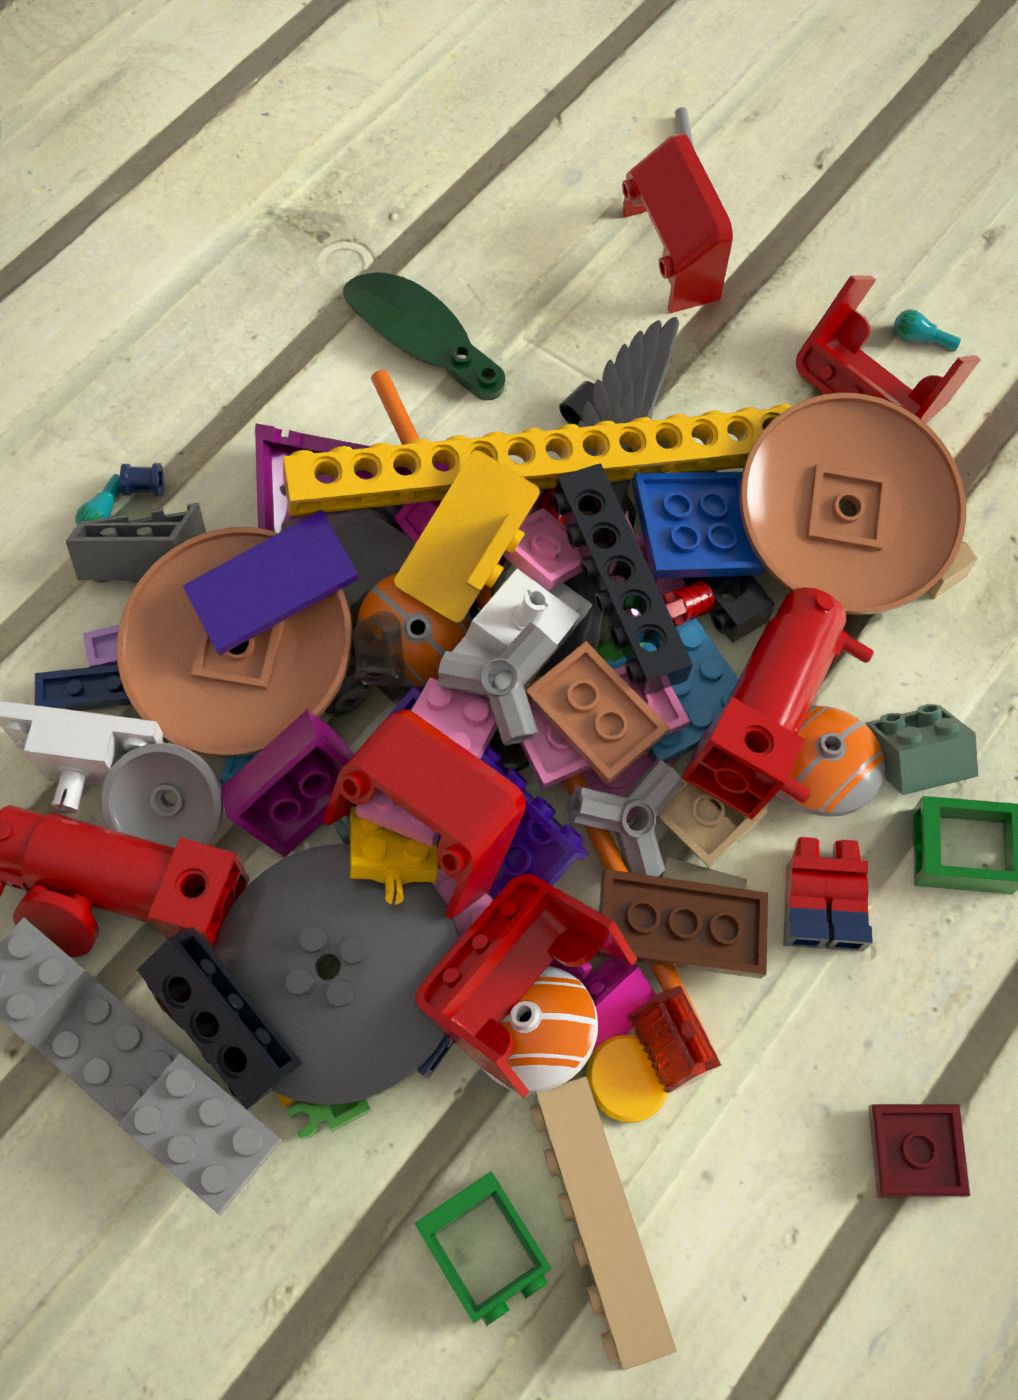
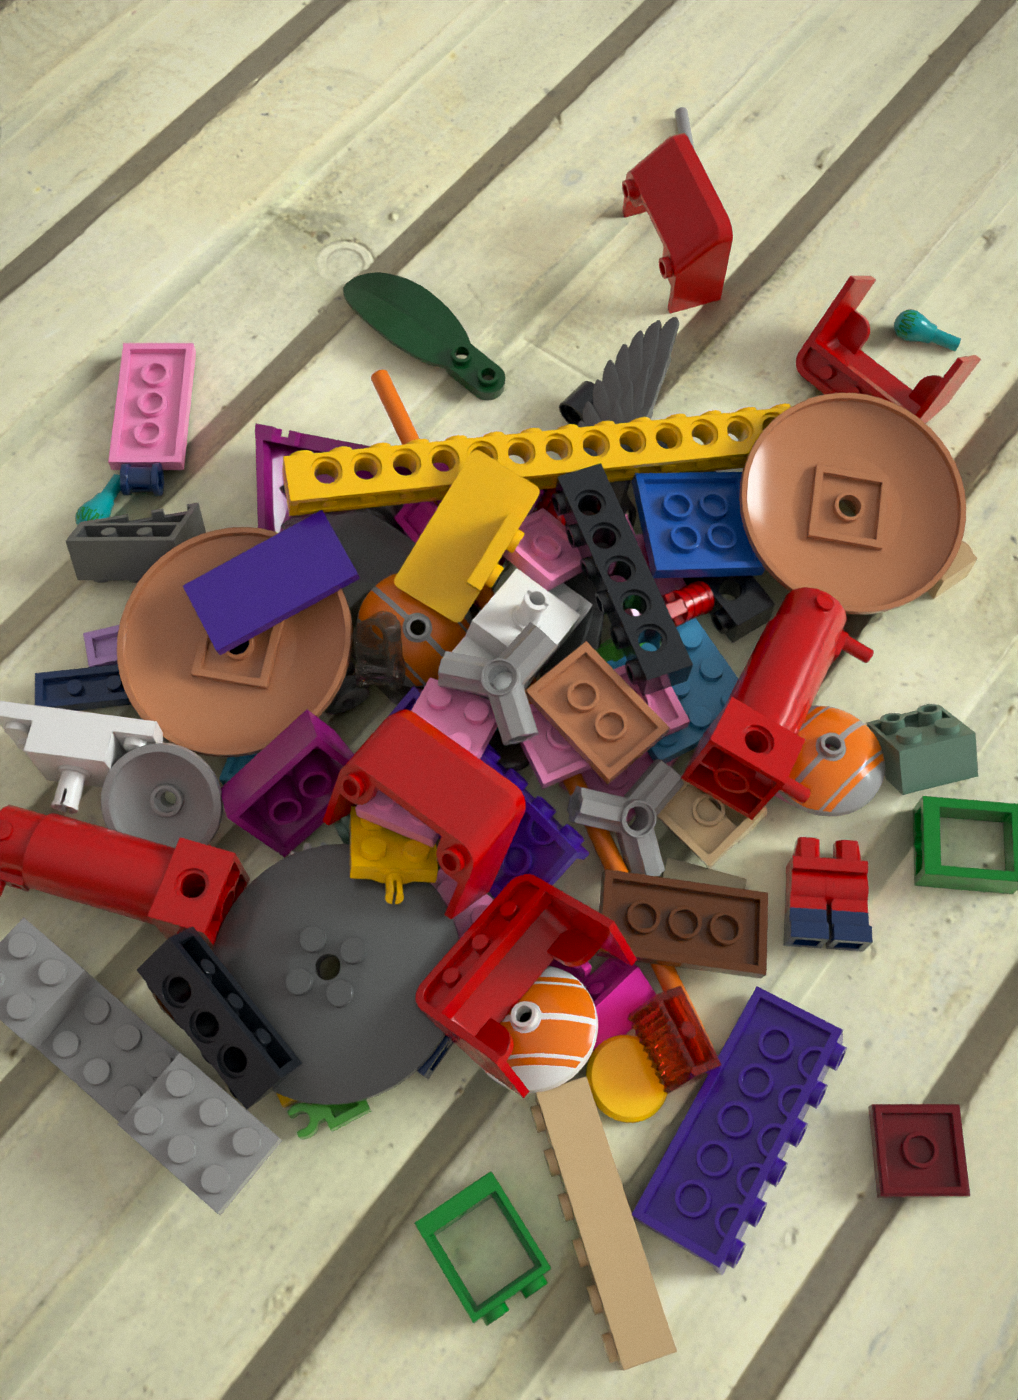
(60, 918): red tile -> none
(153, 405): none -> bright pink plate
(741, 1130): none -> dark purple bracket

